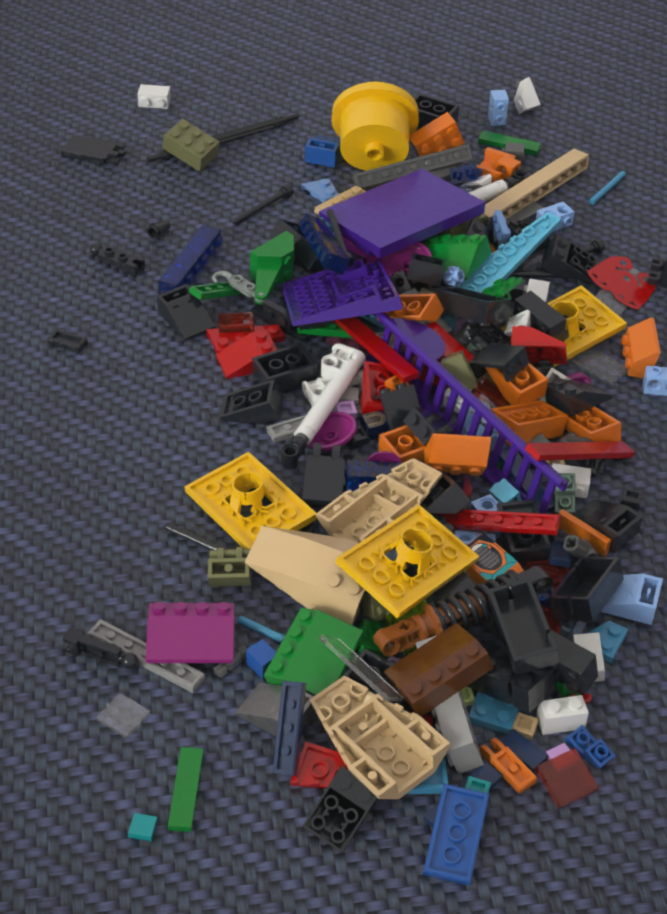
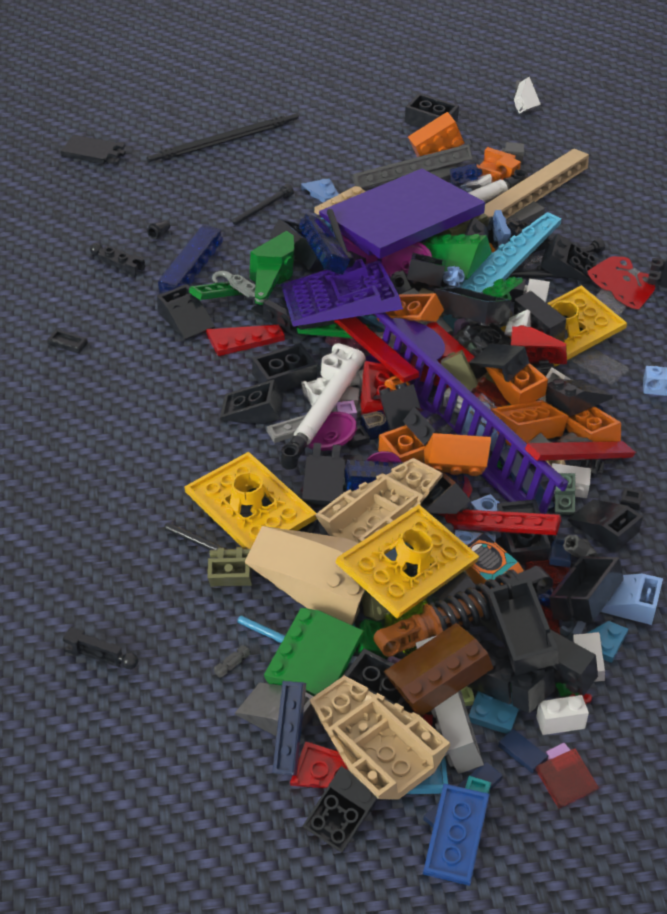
(123, 715): clear piece -> none
(142, 827): teal tile -> none
(154, 96): white brick -> none
(177, 673): light grey tile -> none
(185, 789): green tile -> none
(190, 632): magenta slope -> none
(191, 144): olive brick -> none
(236, 322): clear red tile -> none
(237, 358): red slope -> none
(259, 657): blue brick -> none
(322, 151): blue slope -> none
(361, 668): clear piece -> none
(374, 124): yellow piece -> none
(498, 107): light blue brick -> none
(499, 141): green tile -> none
(505, 492): medium azure brick -> none
(509, 765): orange hinge -> none
(525, 725): tan tile -> none
(560, 210): light blue brick -> none
(575, 526): orange tile -> none
(579, 377): magenta arm -> none
(589, 748): blue slope -> none
(607, 187): dark azure bar -> none
(640, 347): orange slope -> none

